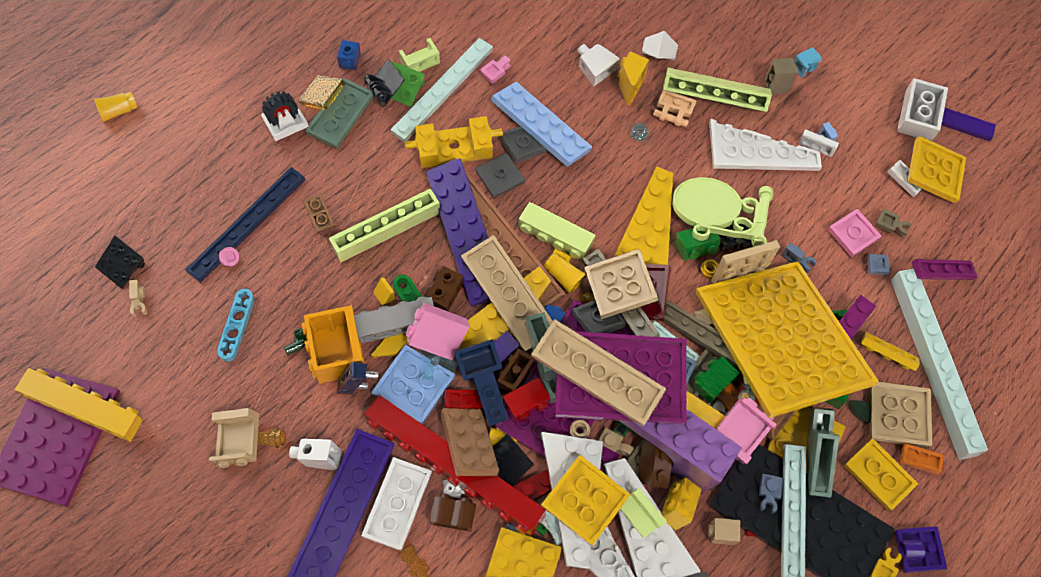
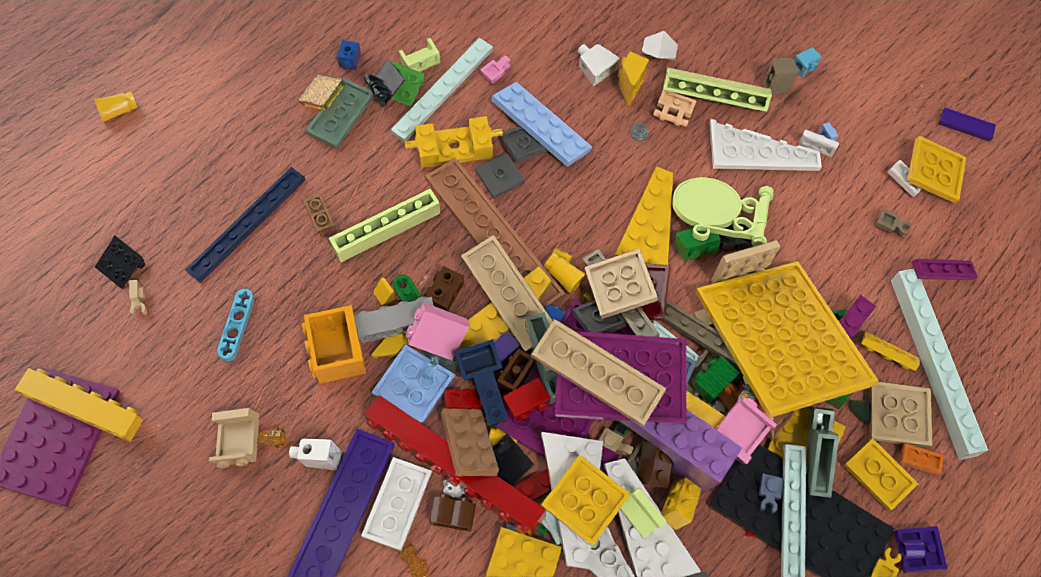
(228, 256): bright pink tile -> none
(282, 115): plate -> none
(298, 343): dark green arm -> none
(354, 378): dark blue piece -> none
(460, 219): dark purple plate -> none
(556, 231): yellowish green brick -> none
(580, 424): tan plate -> none
(709, 264): yellow plate -> none
(724, 531): tan brick -> none
(794, 254): sand blue plate -> none
(854, 233): bright pink plate -> none
(878, 264): sand blue plate -> none
(922, 109): white brick -> none

